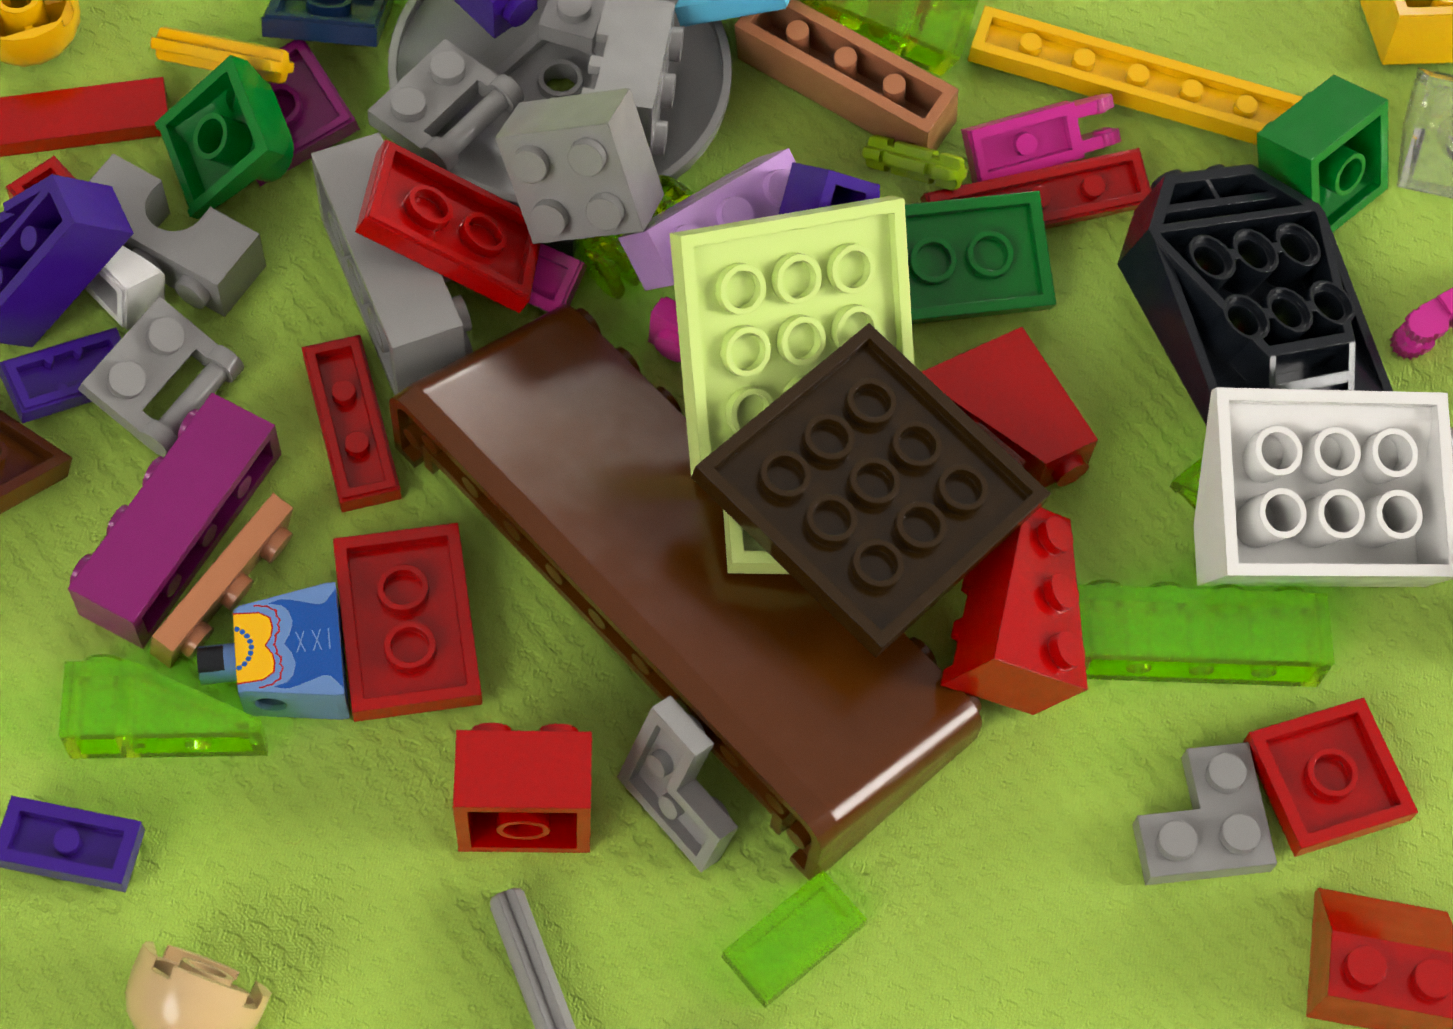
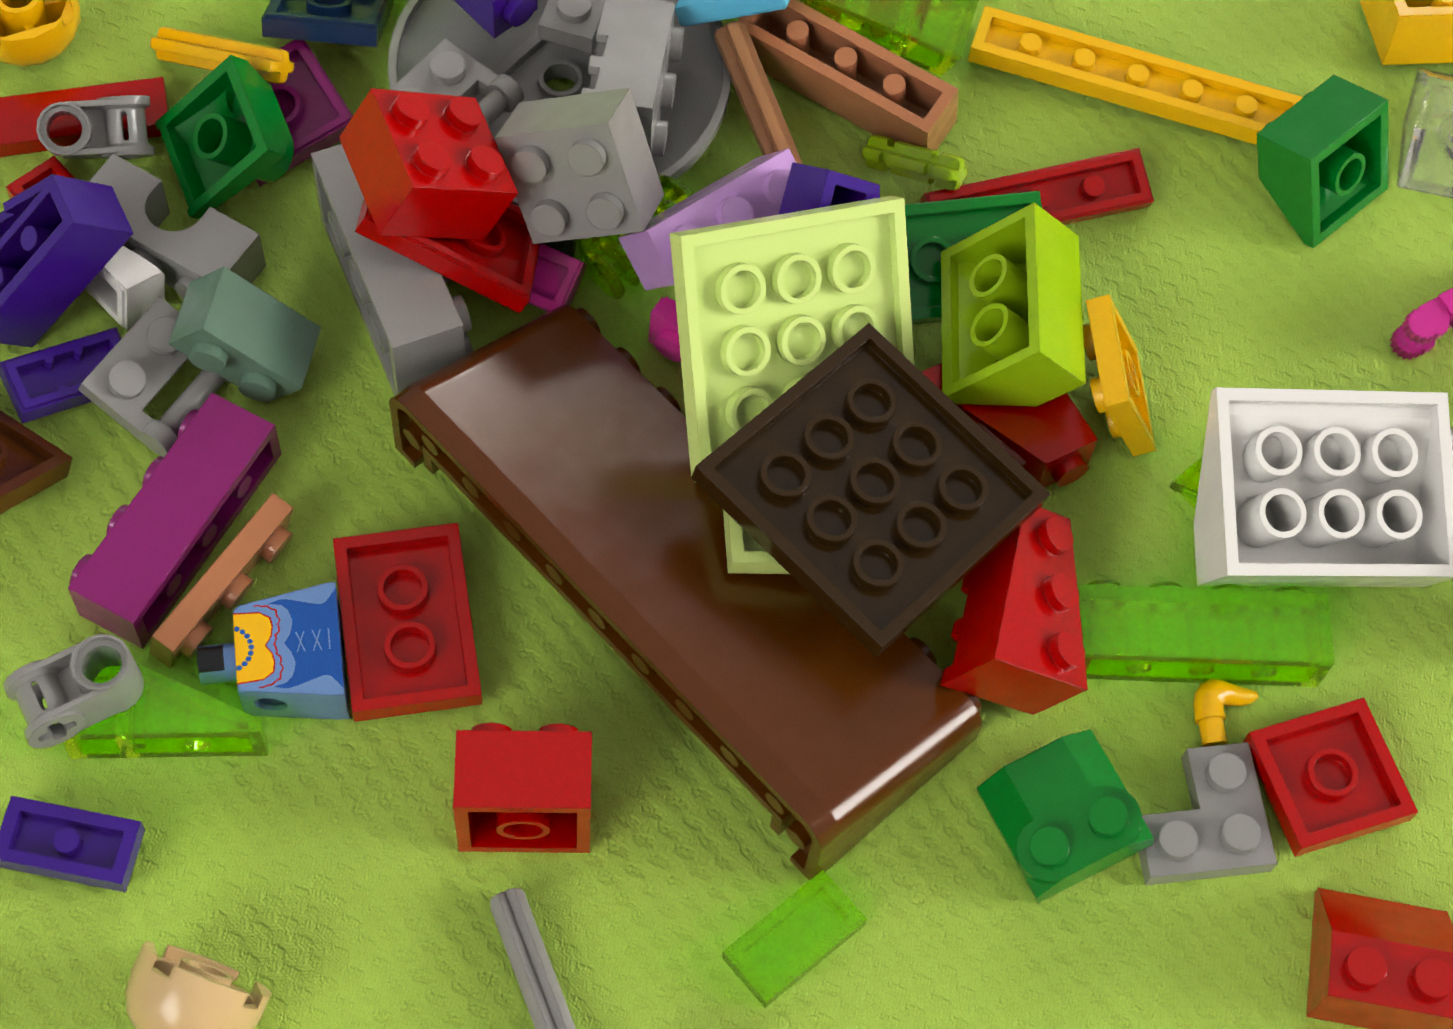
(70, 689): none -> light grey piece
(101, 127): none -> light grey piece
(244, 336): none -> sand green brick
(351, 423): red tile -> none
(427, 165): none -> red brick
(662, 779): light grey plate -> none
(754, 89): none -> medium nougat axle
(1013, 313): none -> lime slope
(1036, 138): dark pink hinge -> none
(1064, 813): none -> green slope
(1120, 383): none -> yellow plate
(1209, 708): none -> yellow animal
(1247, 286): black hinge -> none

